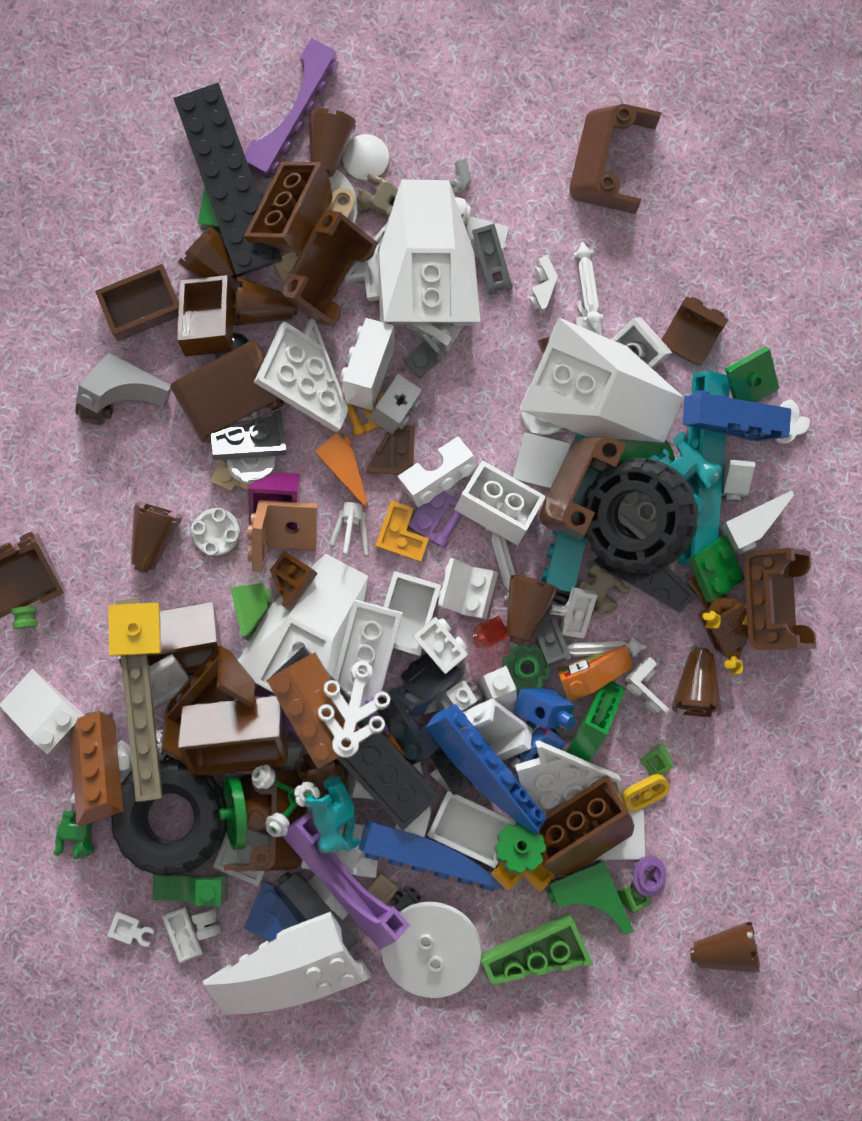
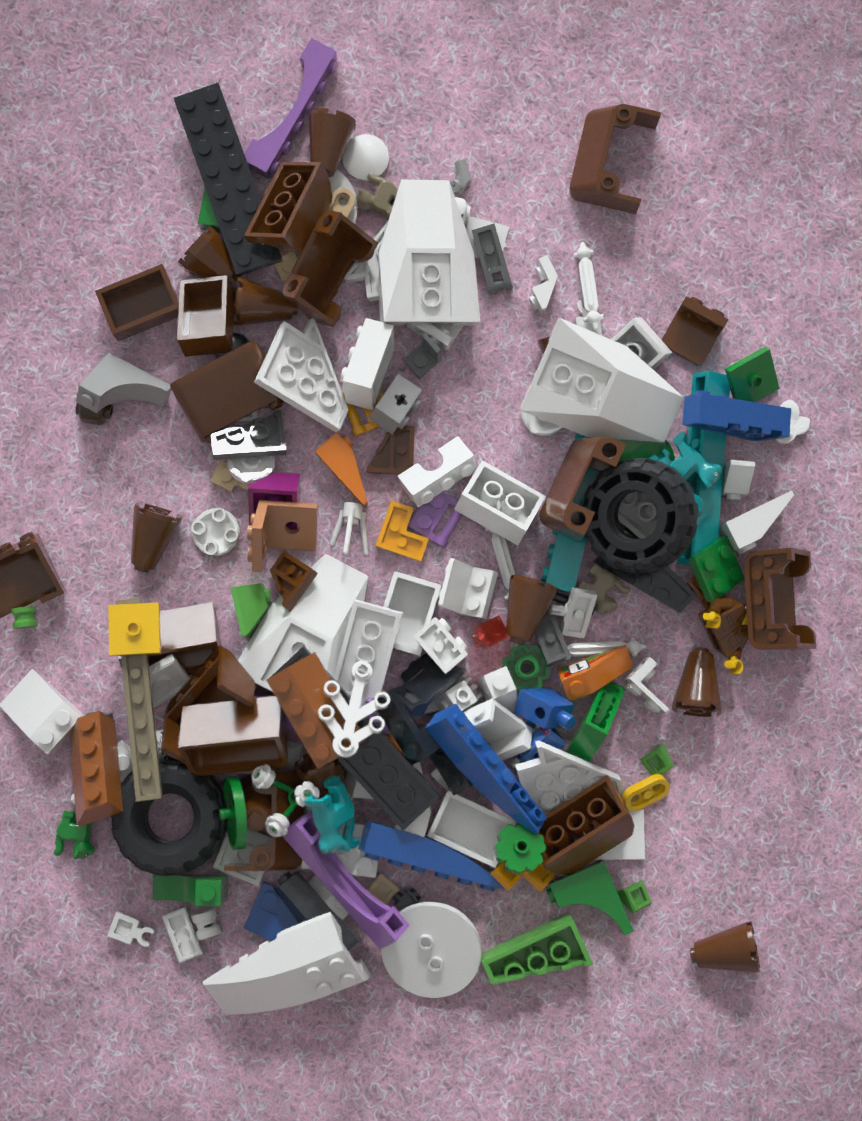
(539, 460): white tile -> none
(656, 871): medium lavender gear -> none

